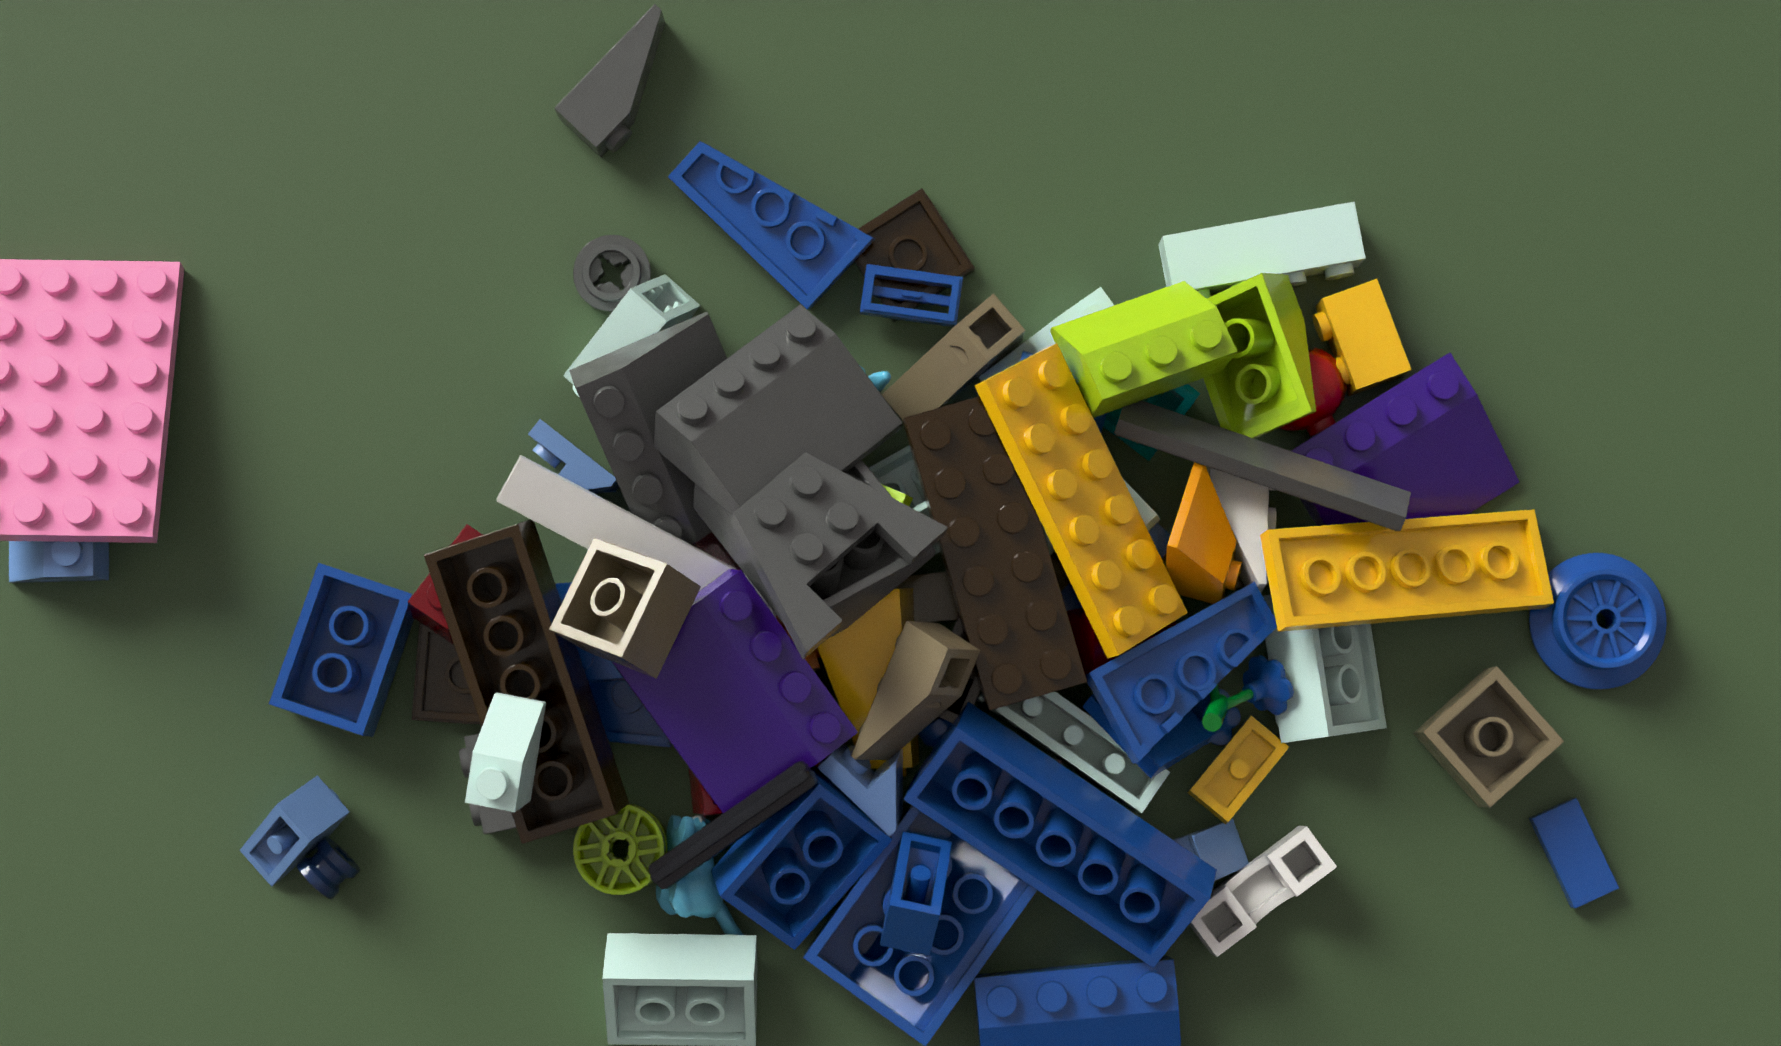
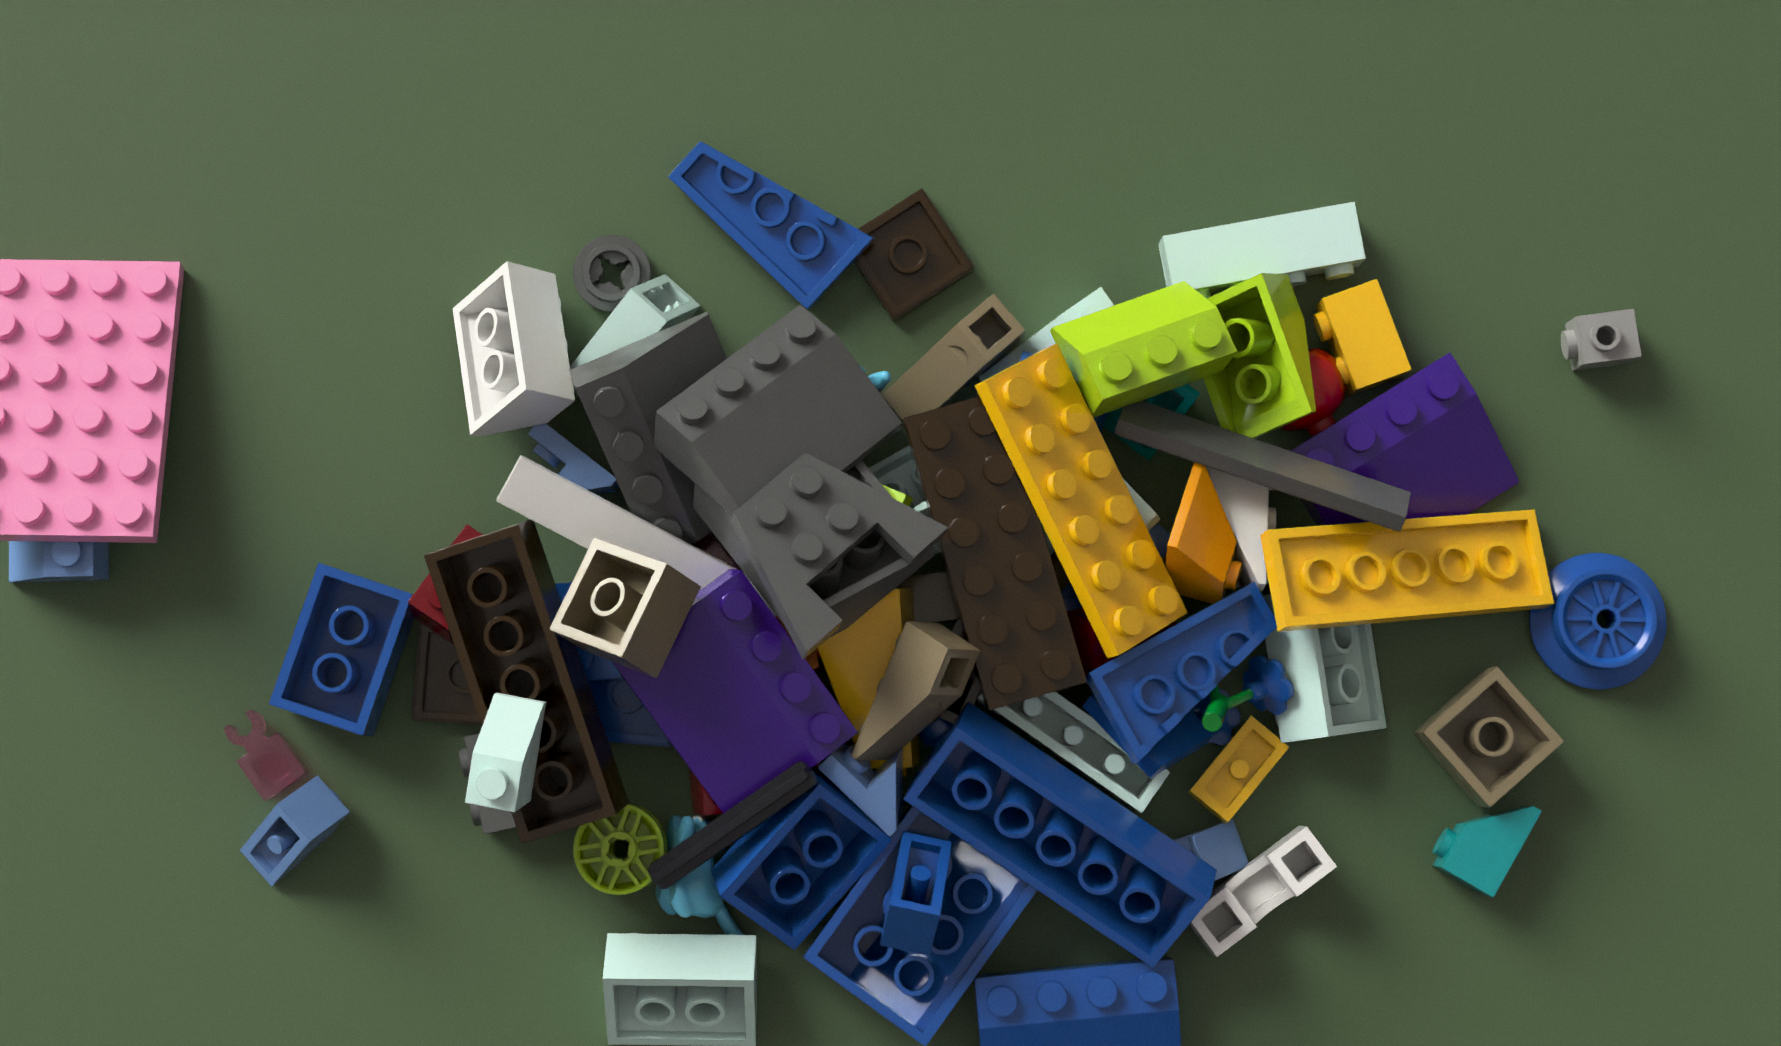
(269, 762): none -> clear pink plate
(328, 868): dark blue wheel -> none
(513, 351): none -> white slope
(610, 94): dark grey slope -> none
(909, 314): blue tile -> none
(1484, 848): none -> teal slope
(1573, 853): blue tile -> none
(1601, 340): none -> light grey brick

